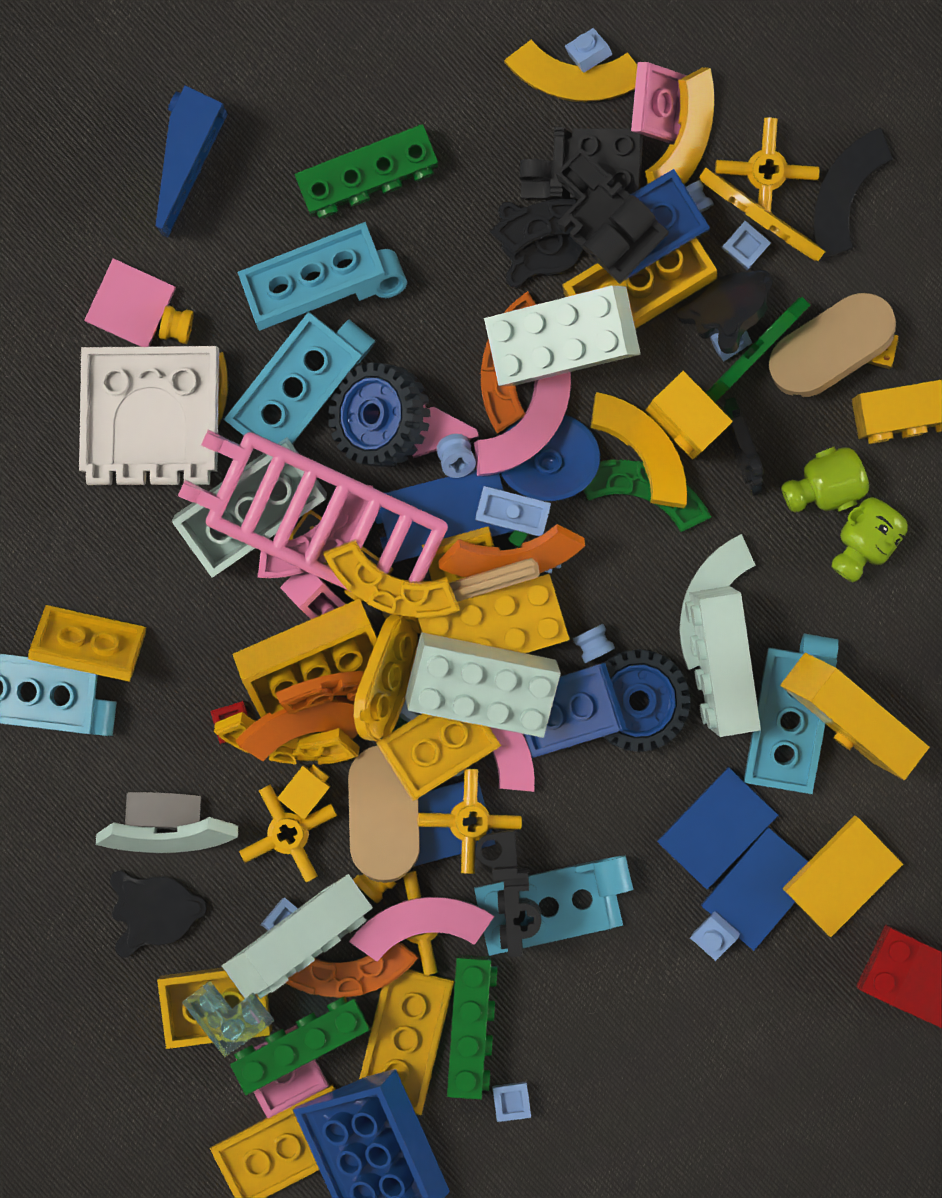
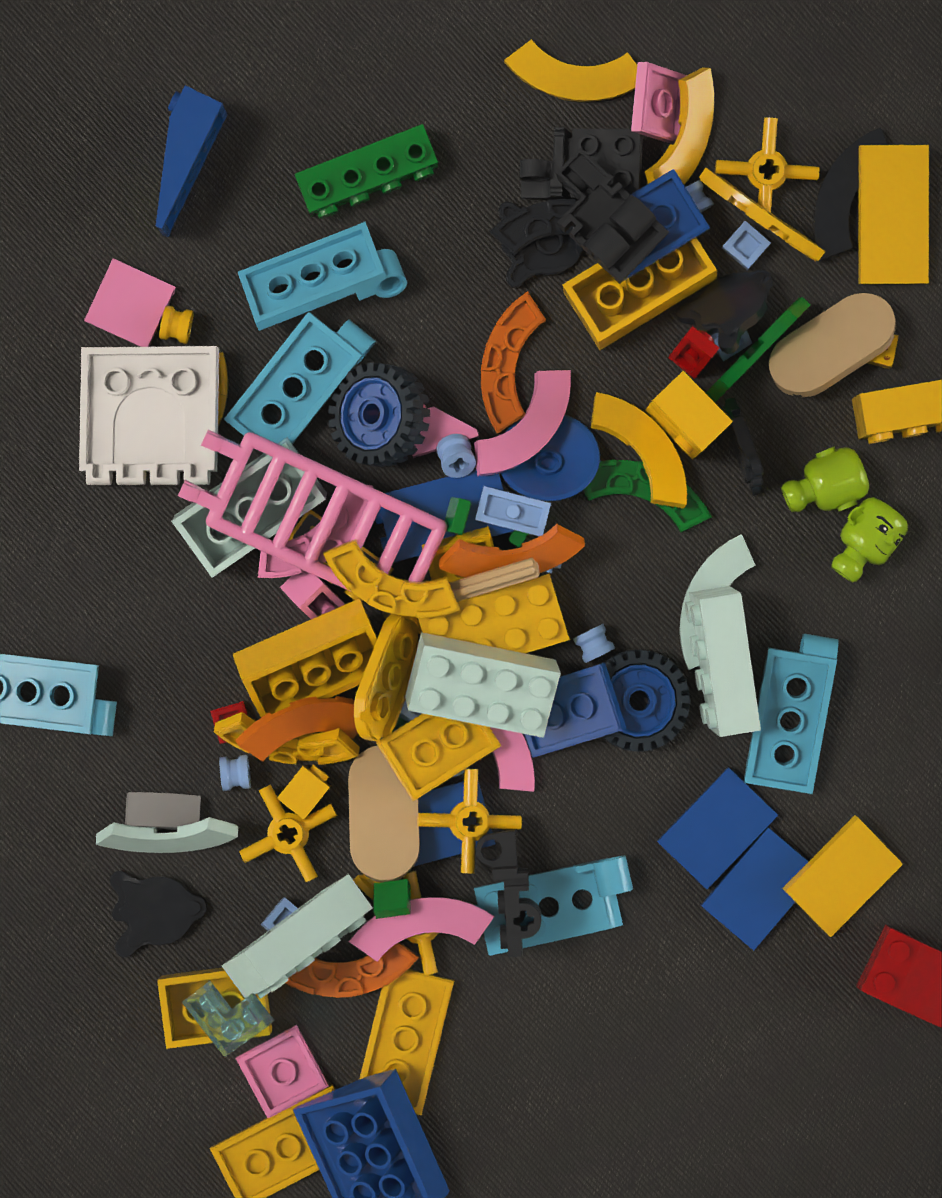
(87, 643): yellow tile -> none
(235, 772): none -> light blue wheel
(299, 1047): green brick -> none
(319, 690): orange tile -> none
(392, 898): none -> green tile
(457, 515): none -> green tile
(469, 1026): green brick -> none
(511, 1101): light blue plate -> none
(562, 336): light aqua brick -> none
(588, 50): light blue plate -> none
(694, 351): none -> red plate
(715, 935): light blue plate -> none
(854, 716): yellow brick -> none
(893, 214): none -> yellow tile

